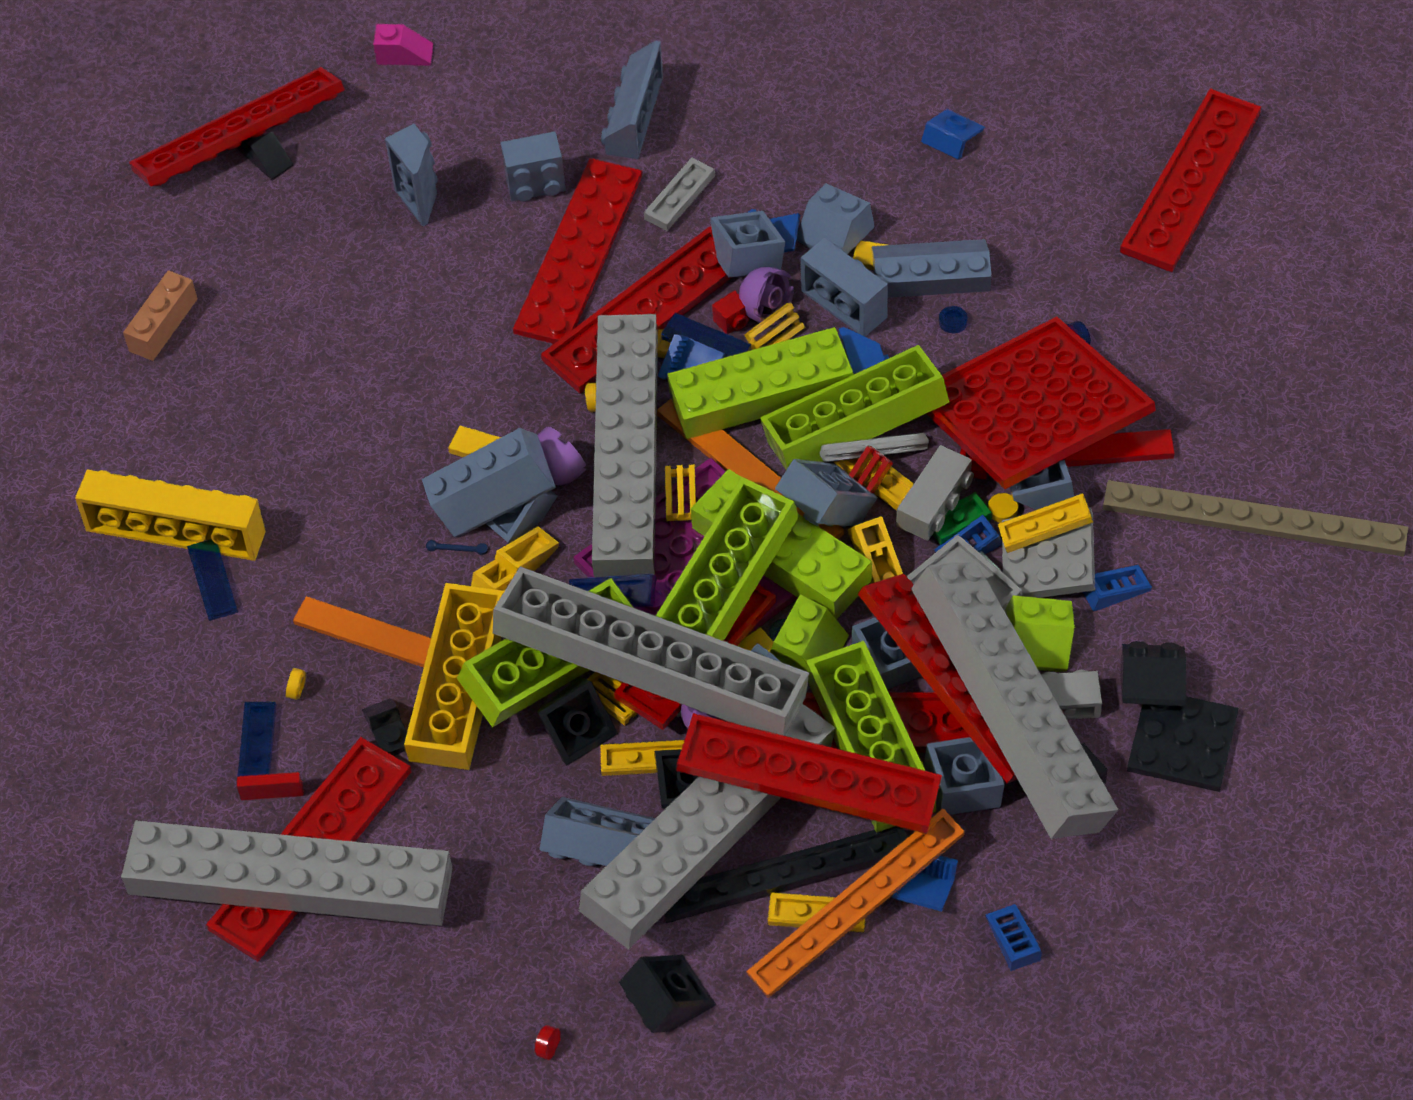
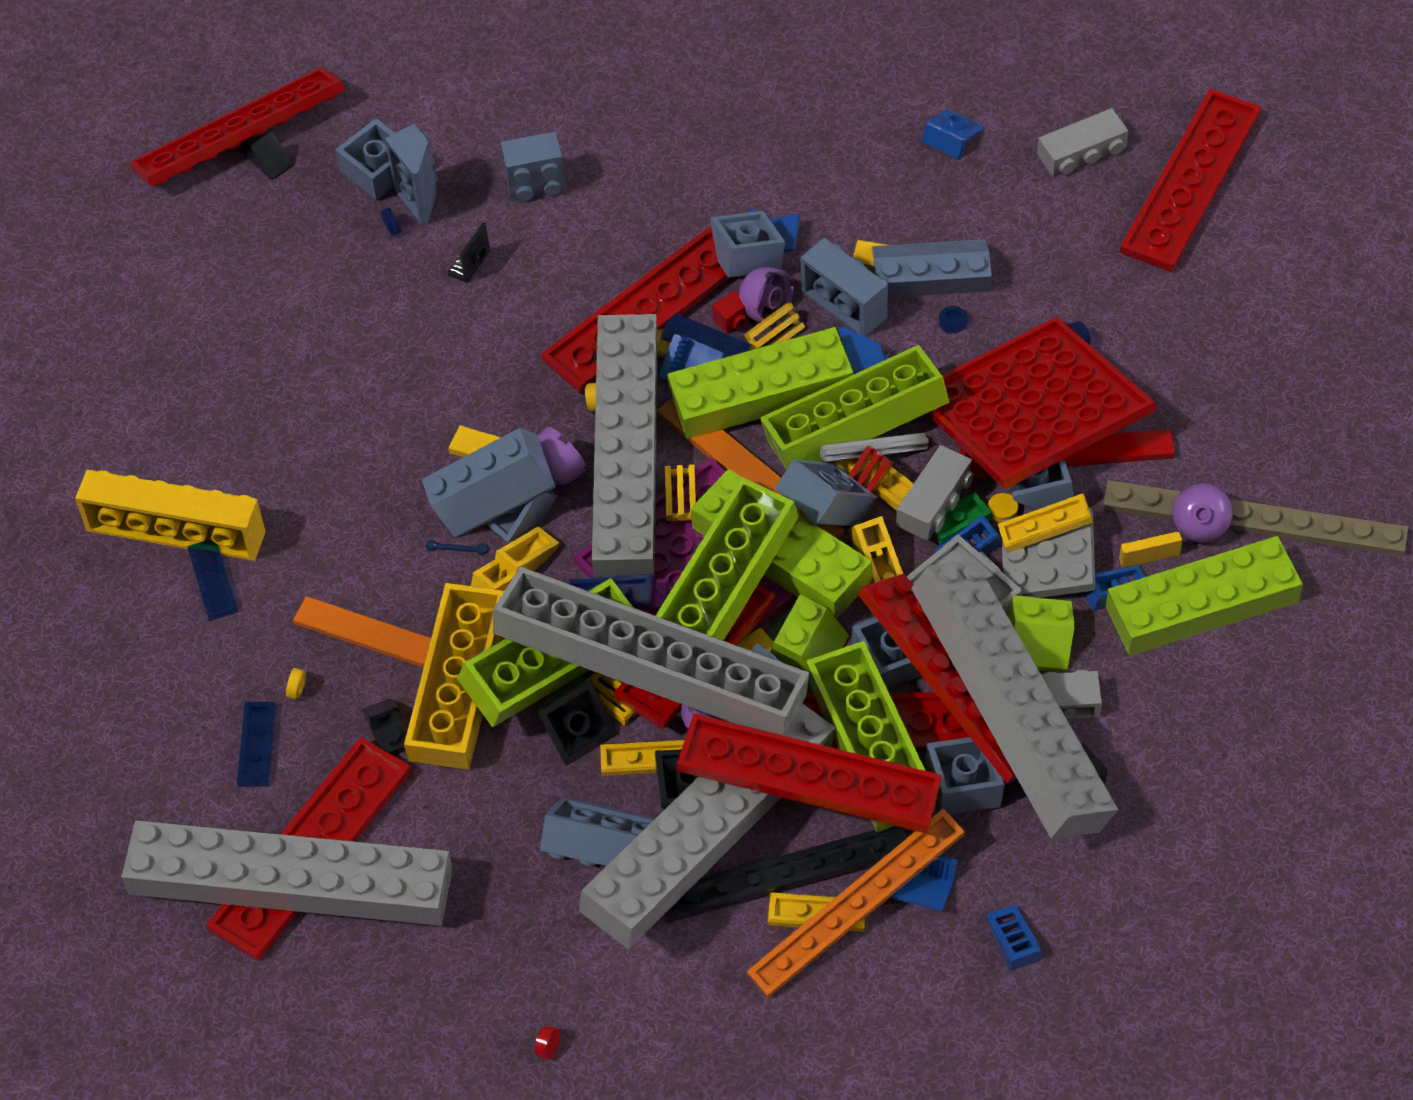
(160, 315): nougat brick -> none
(270, 786): red tile -> none
(366, 159): none -> sand blue brick
(390, 221): none -> clear blue tile
(401, 46): dark pink slope -> none
(471, 256): none -> black piece
(578, 251): red plate -> none
(634, 102): sand blue slope -> none
(665, 992): black slope -> none
(679, 194): light grey plate -> none
(837, 217): sand blue slope -> none
(1082, 143): none -> light grey brick
(1150, 549): none -> yellow tile
(1153, 674): black slope -> none
(1184, 742): black plate -> none
(1202, 512): none -> medium lavender cylinder
(1203, 595): none -> lime brick

